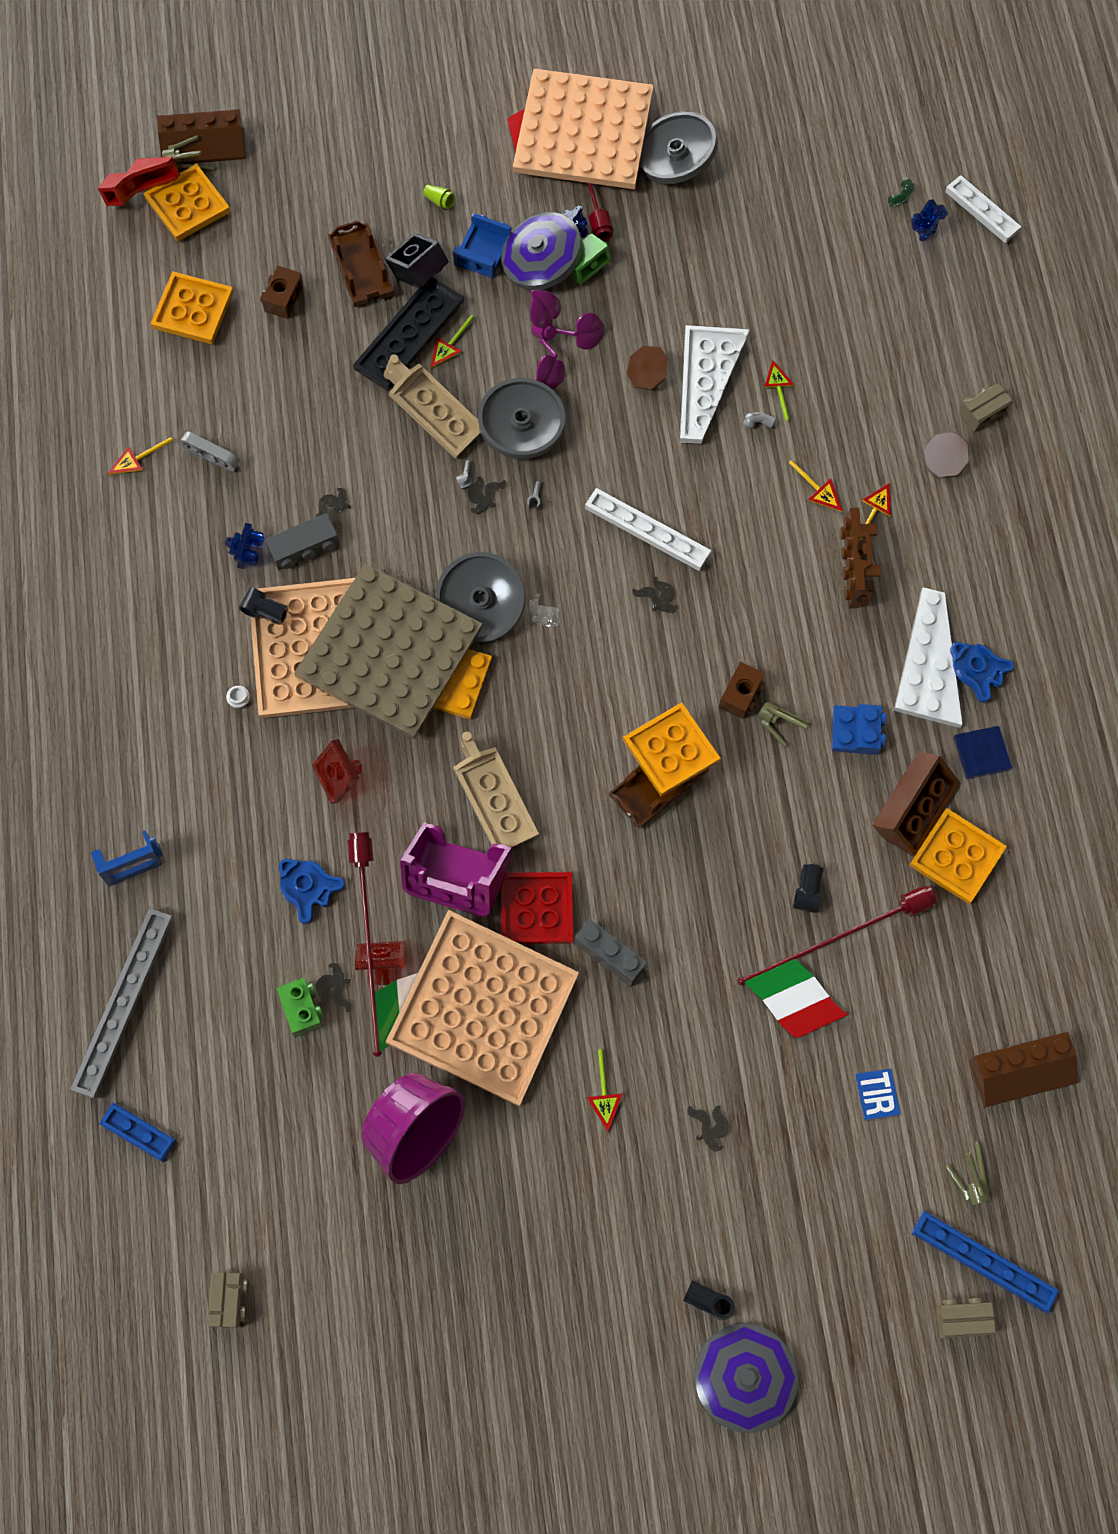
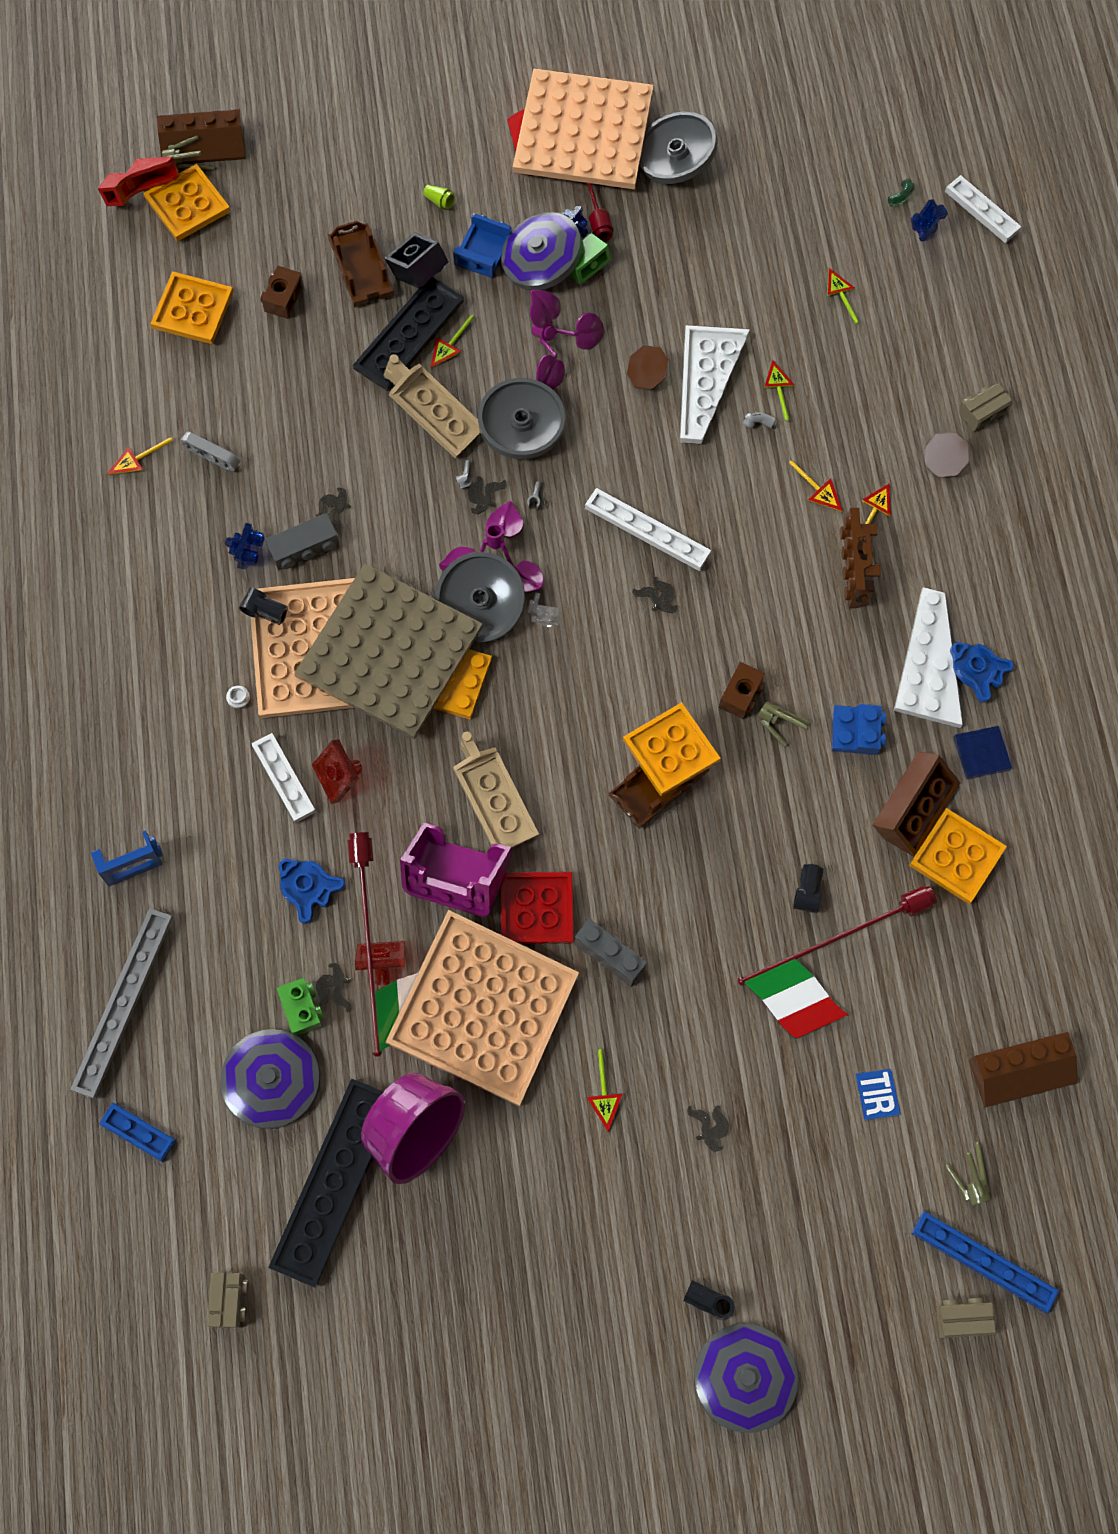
(270, 1079): none -> dish
(283, 778): none -> white plate
(327, 1190): none -> black plate
(502, 523): none -> magenta plant
(838, 285): none -> piece

